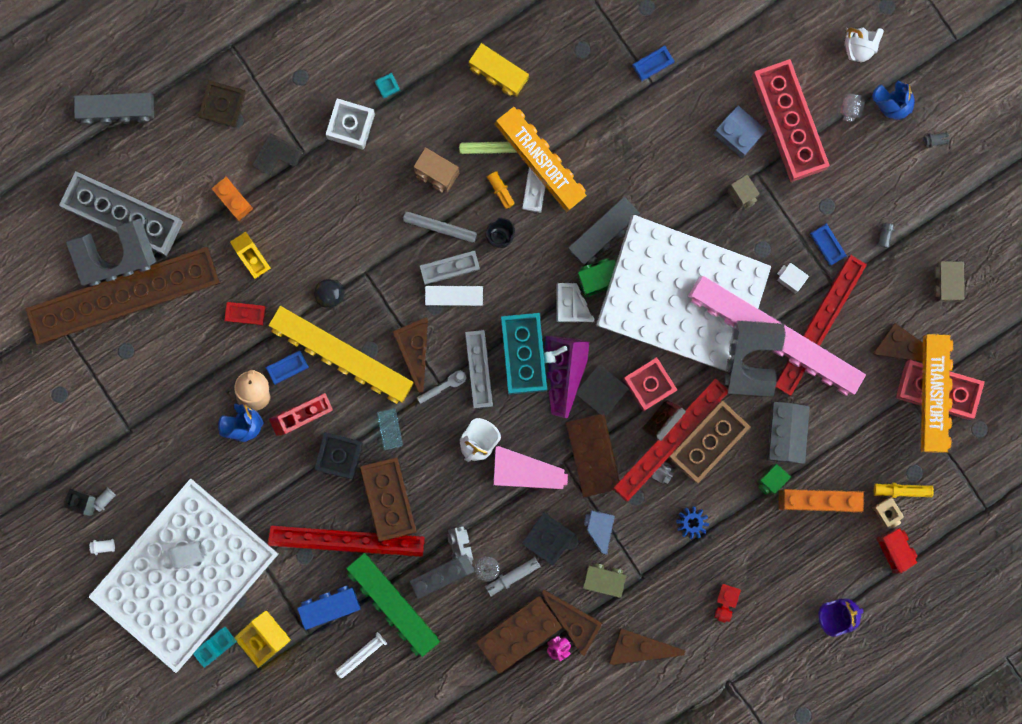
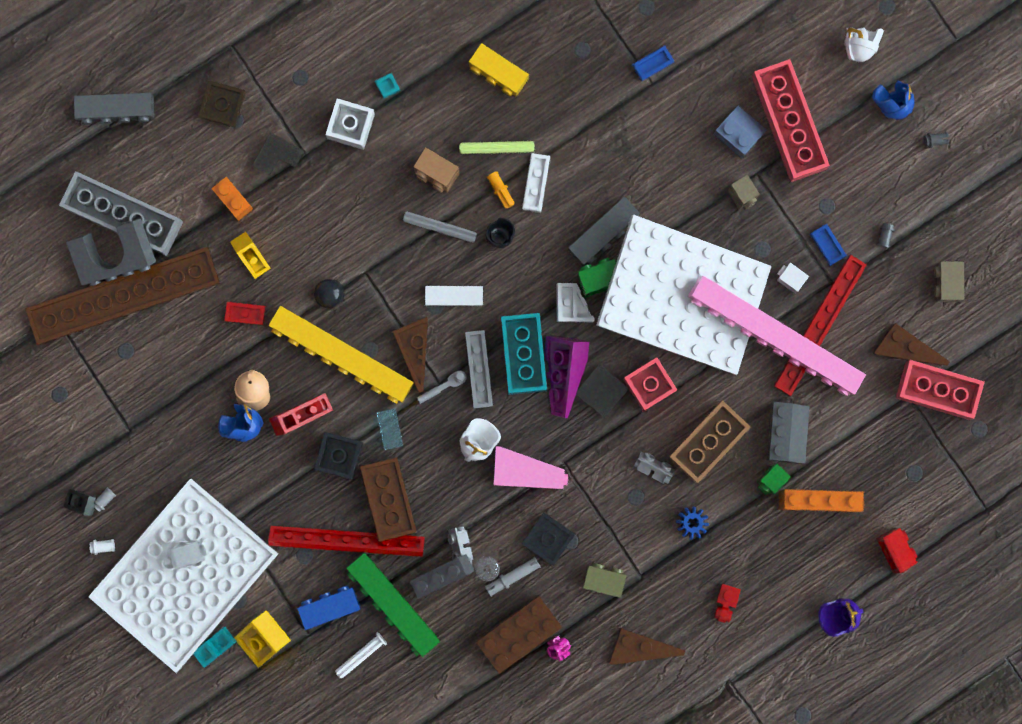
(287, 367): blue tile -> none
(449, 267): light grey plate -> none
(540, 159): light orange brick -> none
(549, 357): white hand -> none
(577, 624): reddish brown wing -> none
(593, 455): reddish brown plate -> none
(599, 528): sand blue slope -> none
(663, 420): dark brown plate -> none
(663, 449): red plate -> none
(747, 338): dark grey arch -> none
(851, 107): clear head -> none
(896, 514): tan brick -> none
(903, 490): yellow pin -> none
(935, 393): light orange brick -> none

